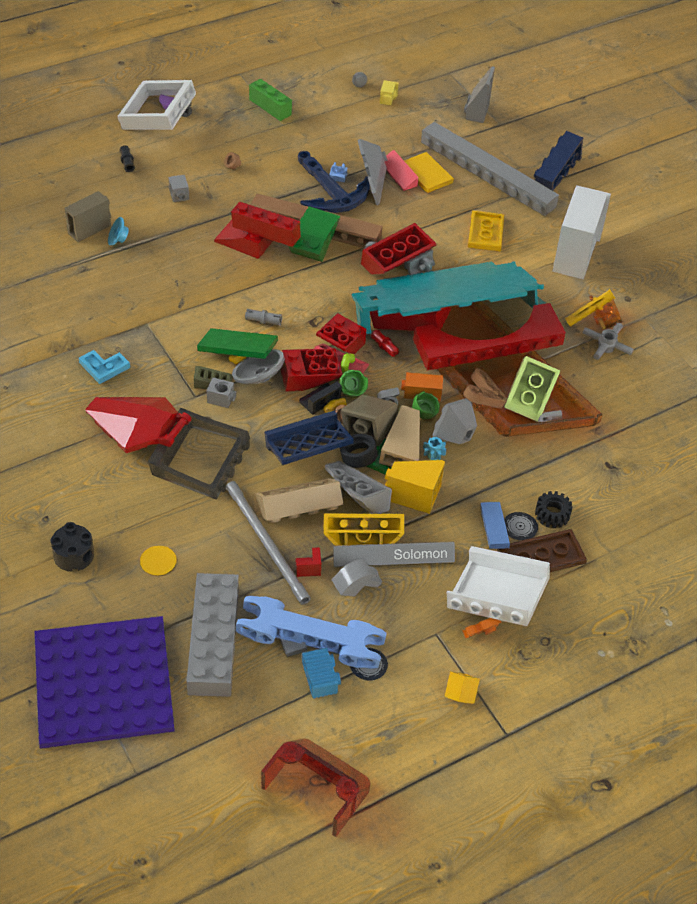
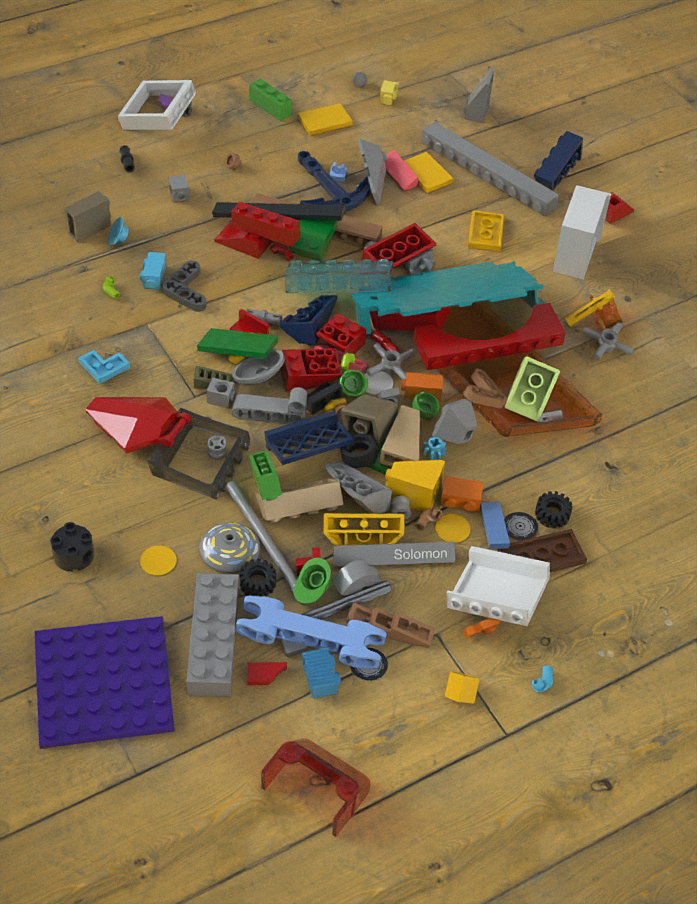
(108, 287): none -> lime arm
(154, 270): none -> medium azure brick
(174, 288): none -> dark grey beam
(217, 447): none -> light grey wheel
(229, 555): none -> light grey dish
(250, 323): none -> red panel
(257, 568): none -> black tyre
(264, 672): none -> red tile
(265, 475): none -> bright green brick
(270, 408): none -> light grey beam
(283, 249): none -> red arm
(293, 211): none -> black tile
(309, 320): none -> dark blue wedge
(312, 581): none -> bright green piece
(325, 119): none -> yellow tile
(339, 276): none -> clear light blue brick
(346, 602): none -> dark grey axle
(379, 382): none -> white sticker
(390, 361): none -> light grey bar
(397, 626): none -> medium nougat slope
(401, 505): none -> light grey wheel
(428, 516): none -> medium nougat arm
(452, 528): none -> yellow sticker
(461, 494): none -> orange brick
(545, 682): none -> medium azure arm
(617, 209): none -> red slope

